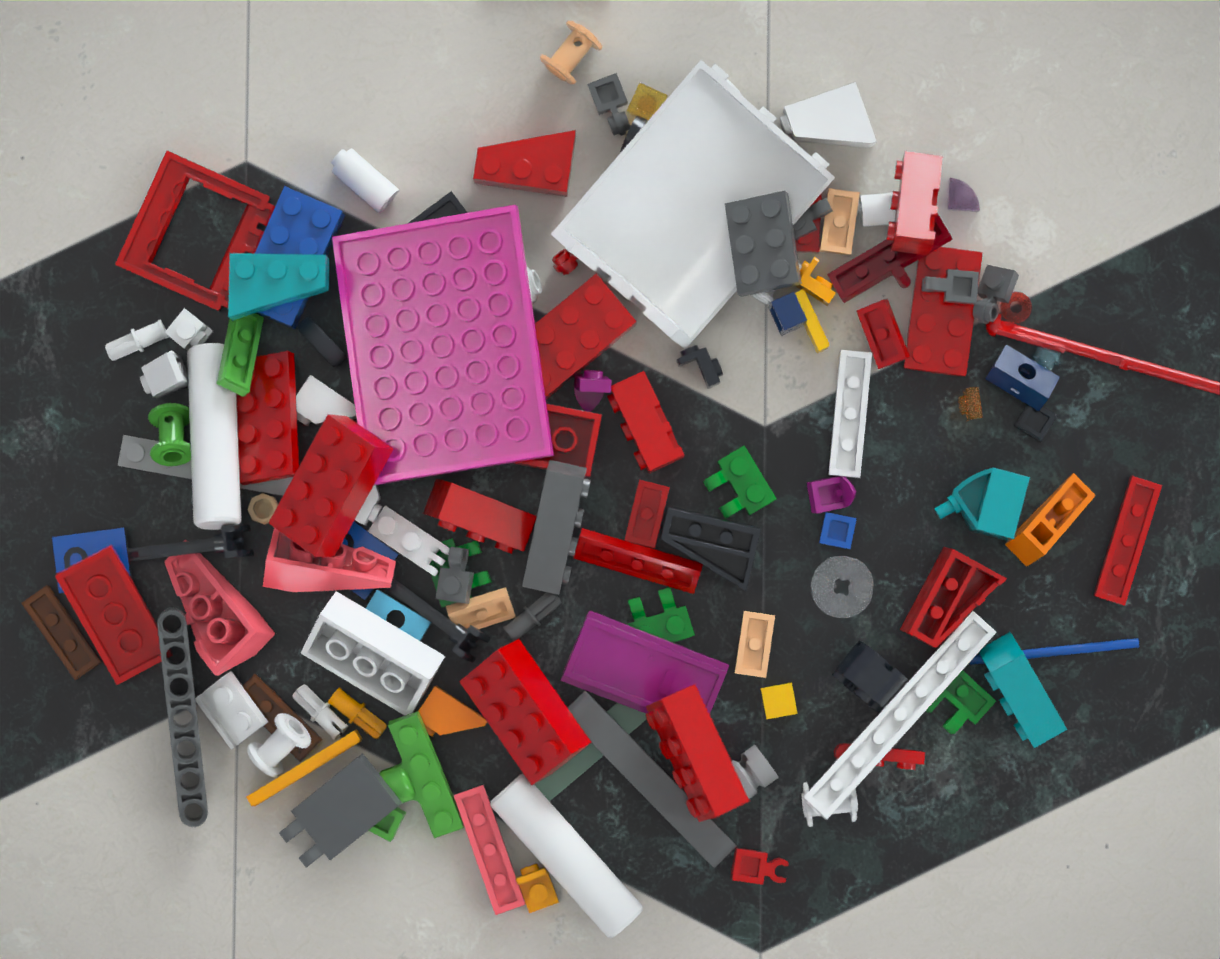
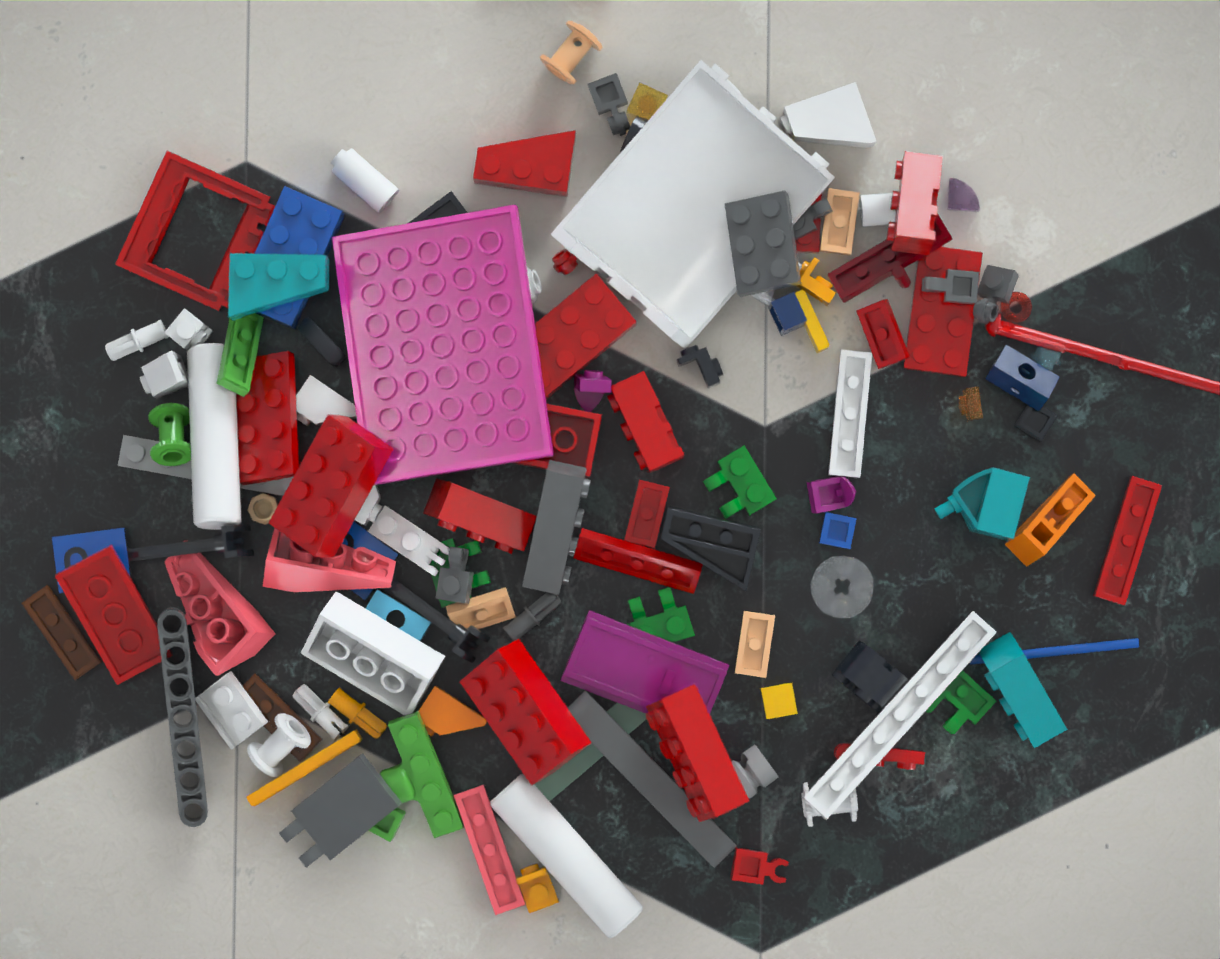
(948, 596): red wedge -> none

